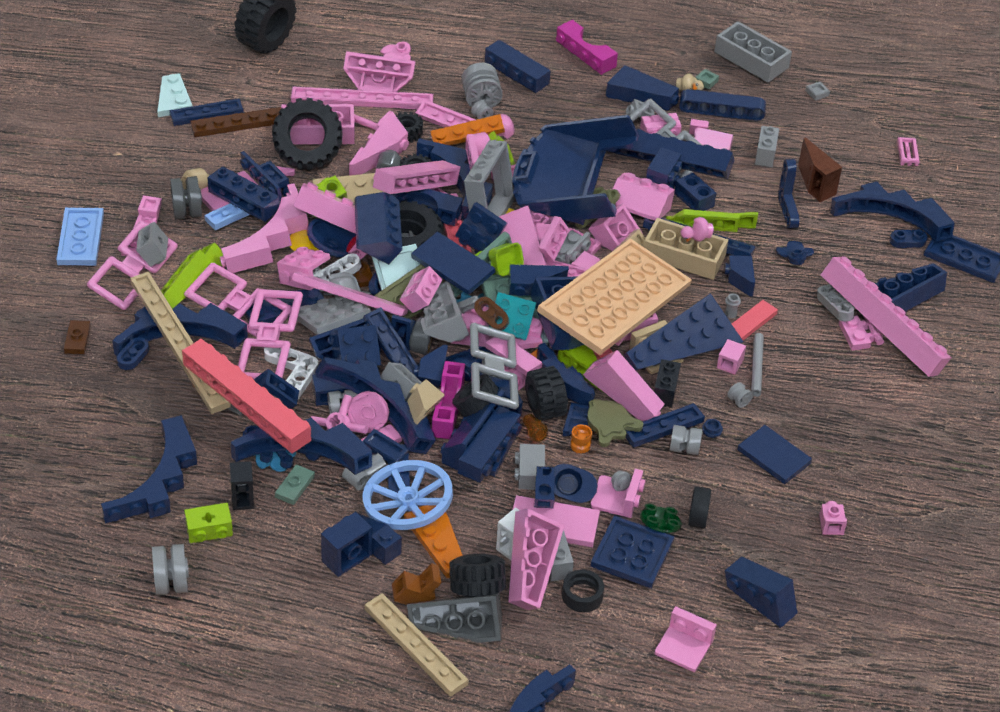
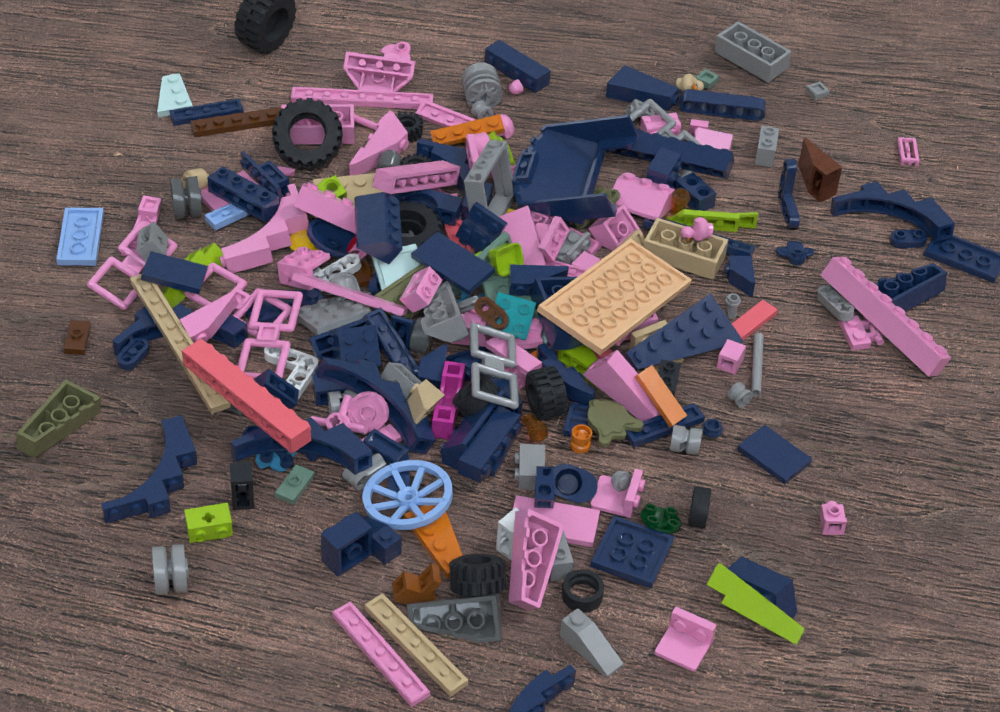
(57, 418): none -> olive wedge
(174, 272): none -> dark blue tile
(208, 319): none -> bright pink slope
(381, 654): none -> bright pink tile
(516, 87): none -> bright pink hinge
(590, 643): none -> light grey slope
(600, 57): dark pink arch -> none
(660, 396): none -> orange tile
(680, 198): none -> clear orange cone
(753, 605): none -> lime wedge

